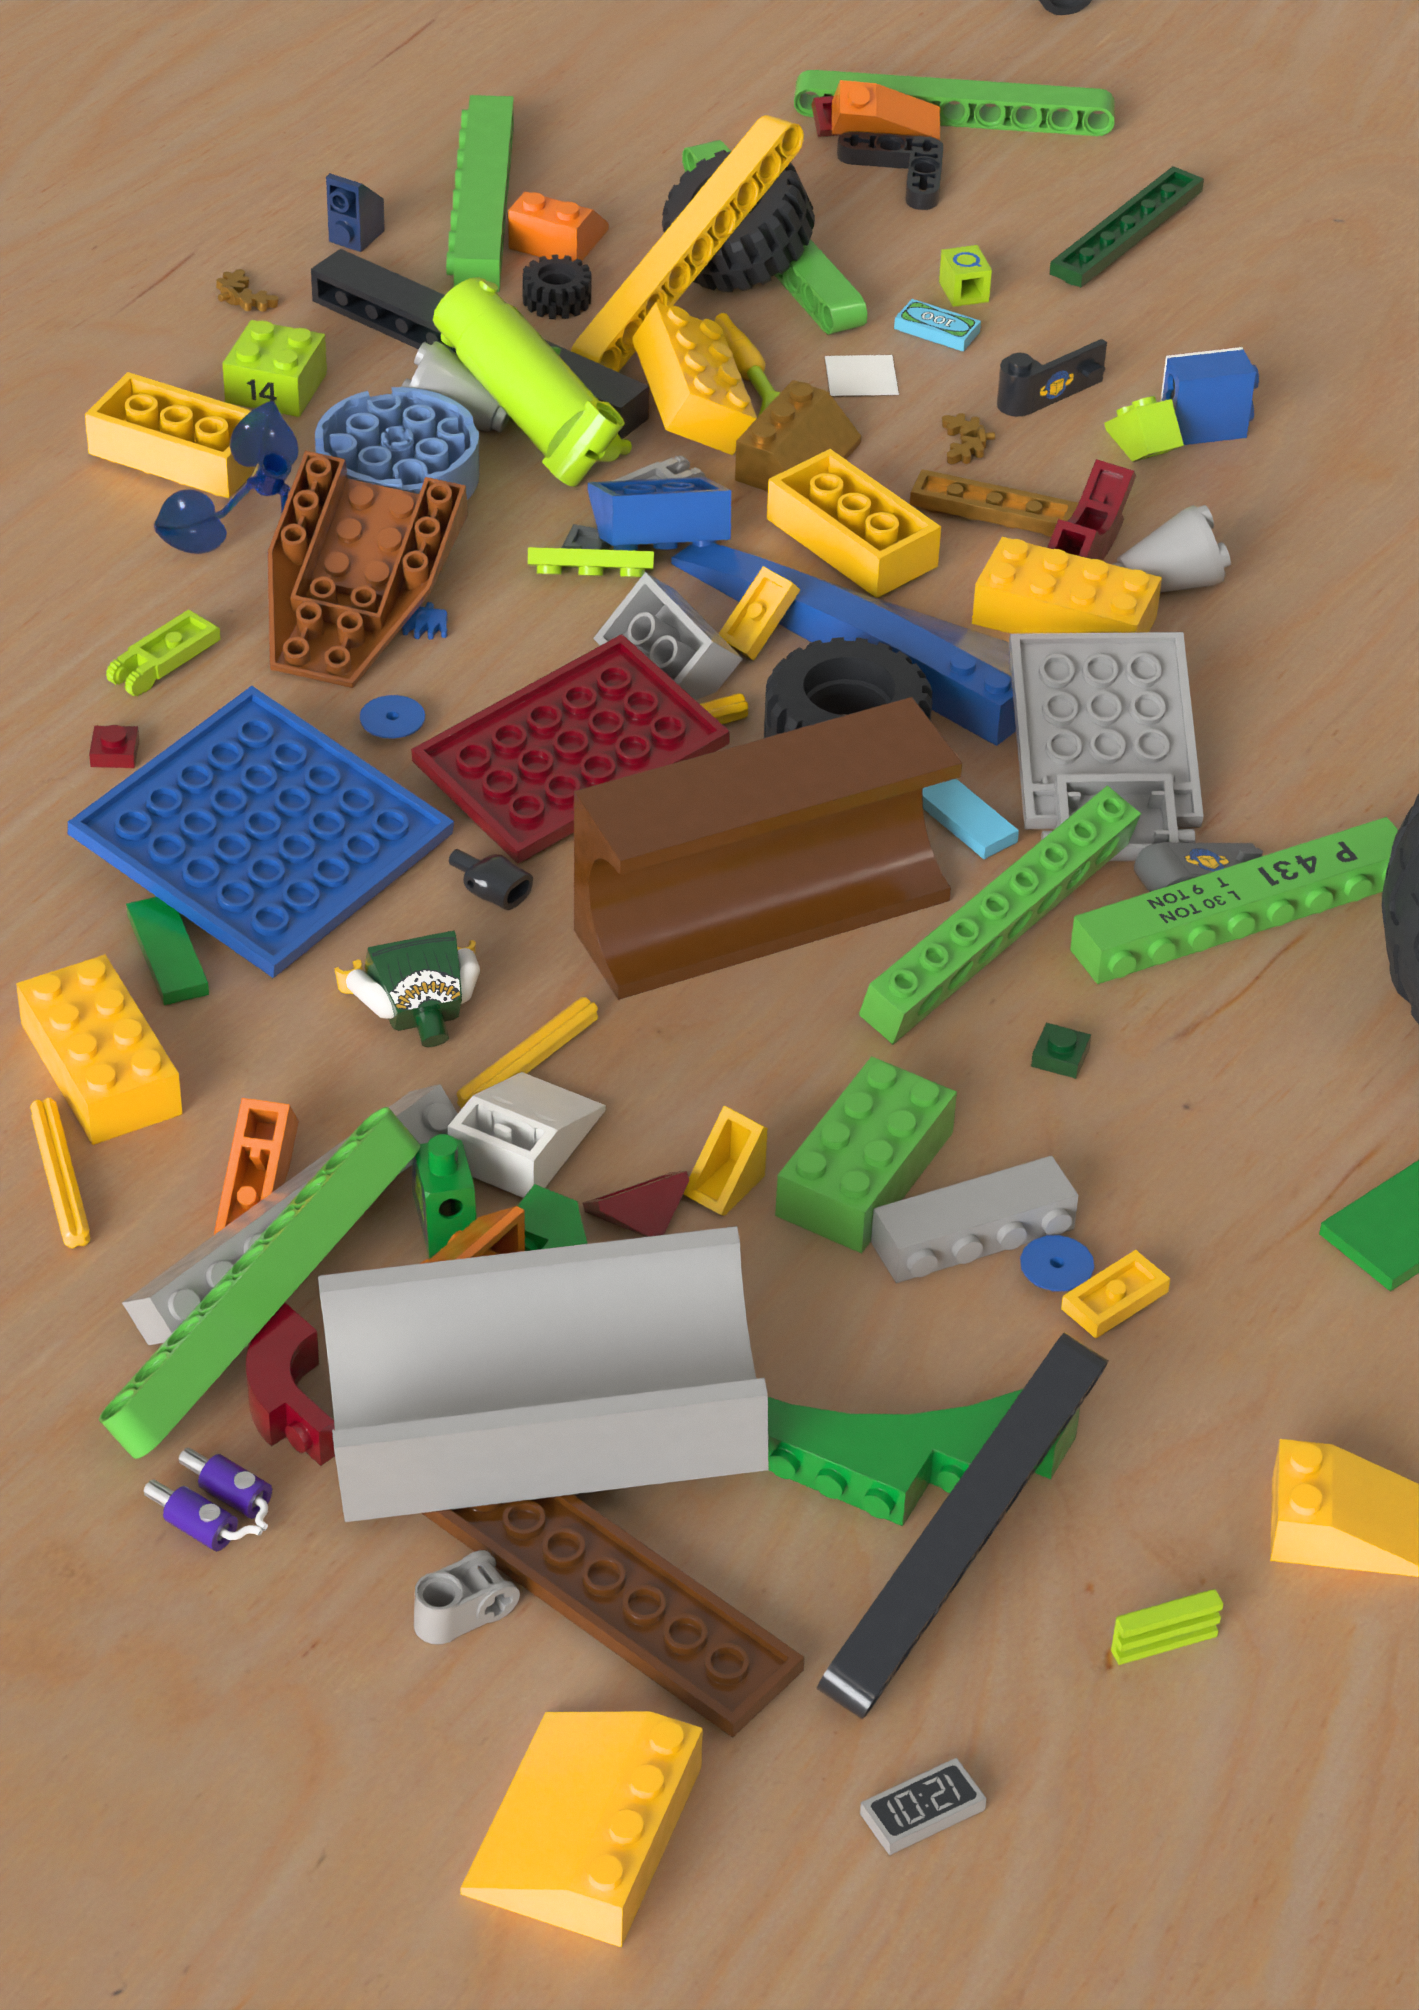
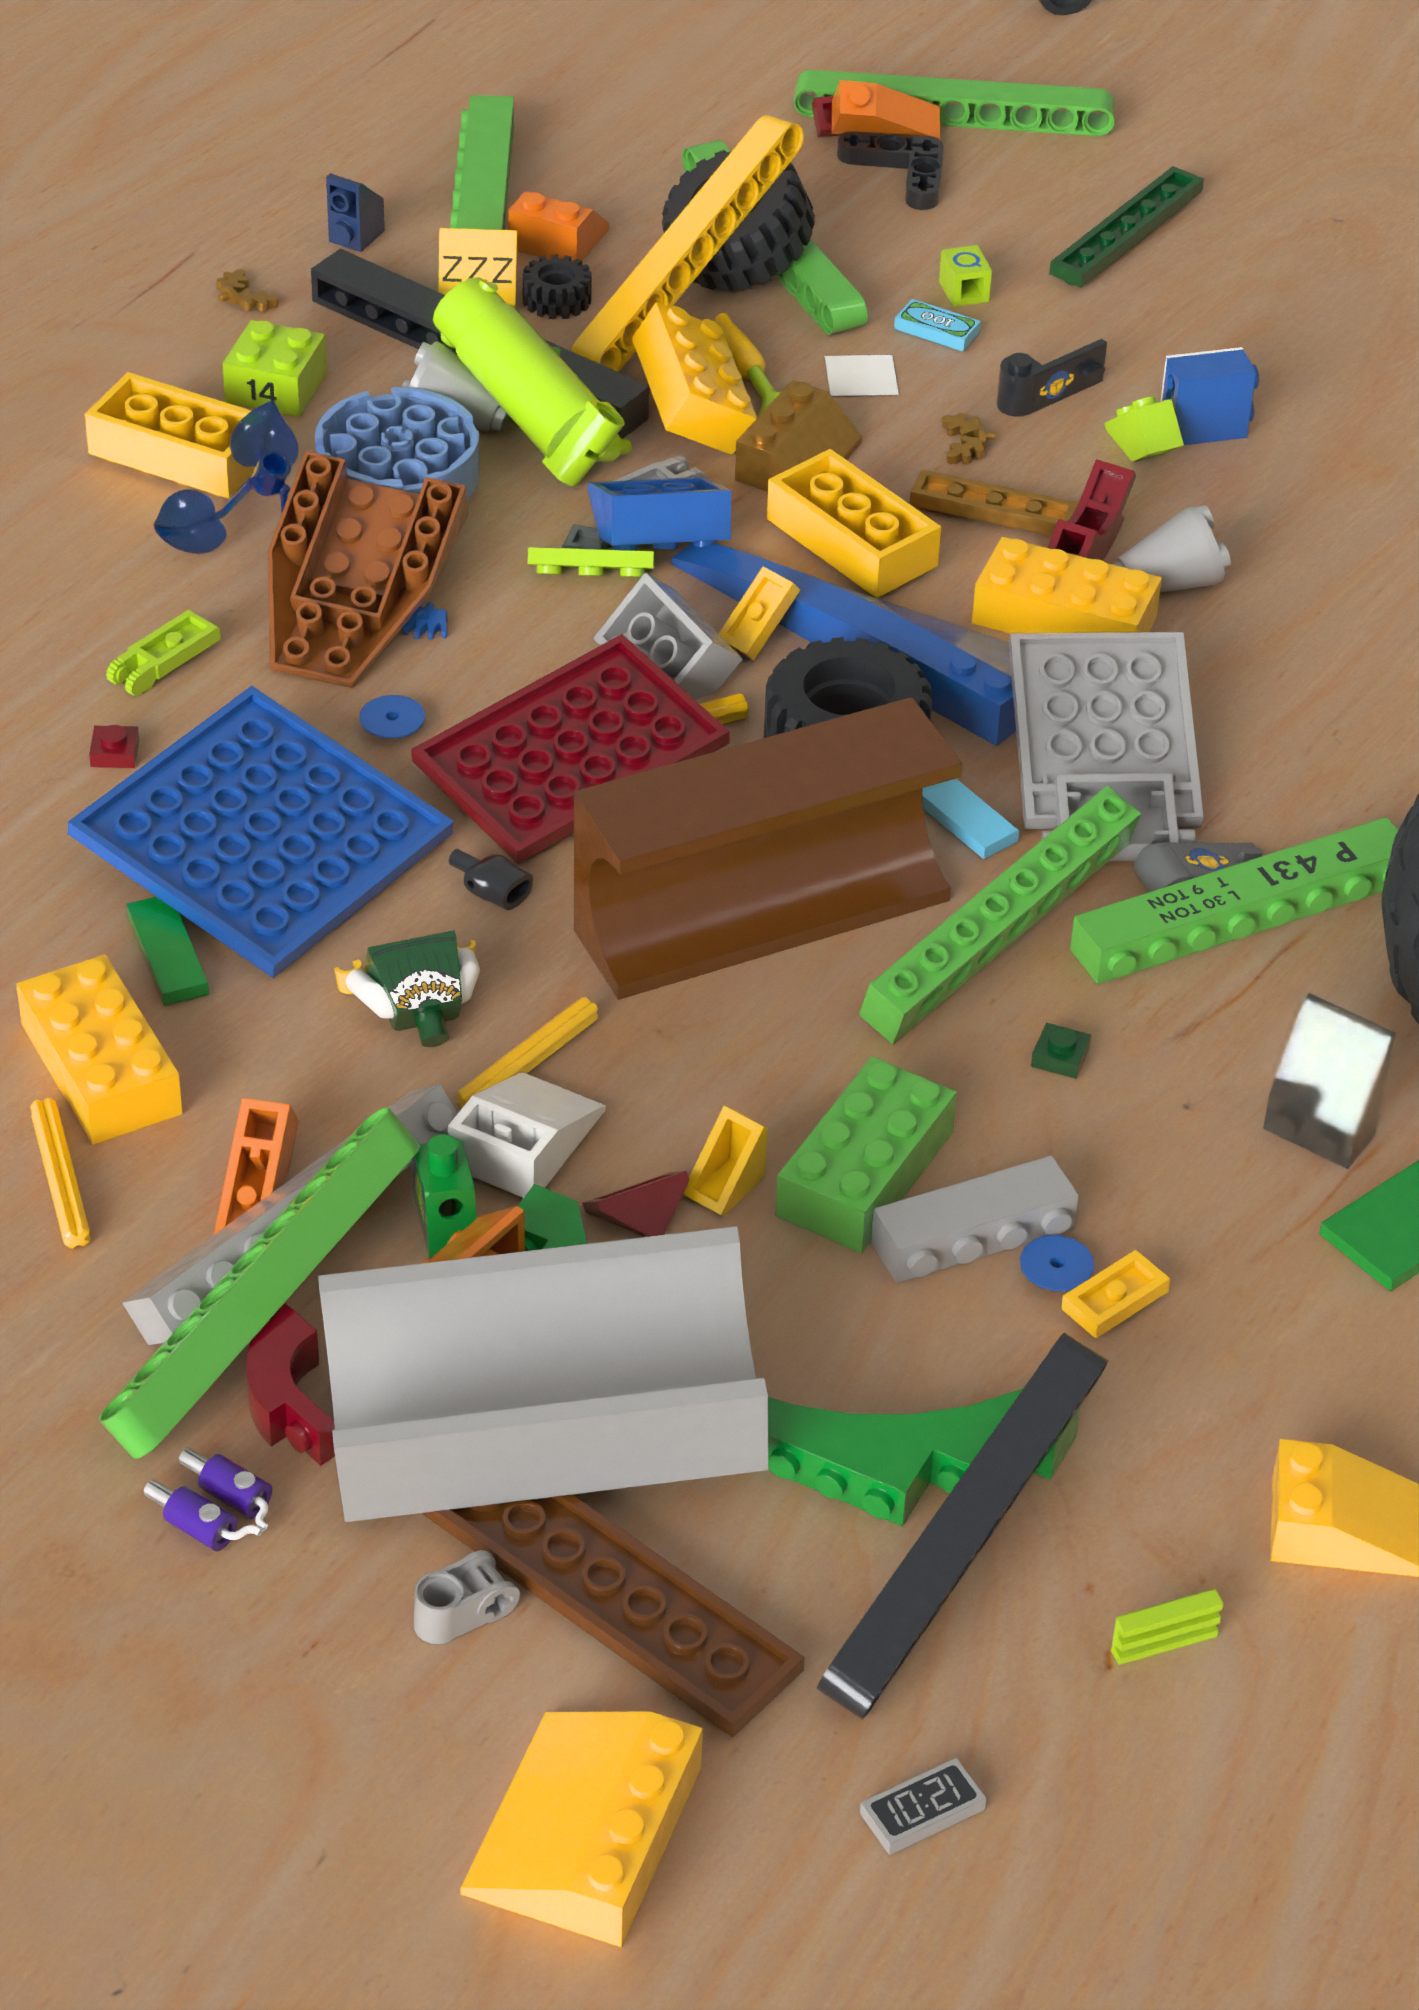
(478, 254): none -> yellow tile
(1330, 1082): none -> clear smoke slope

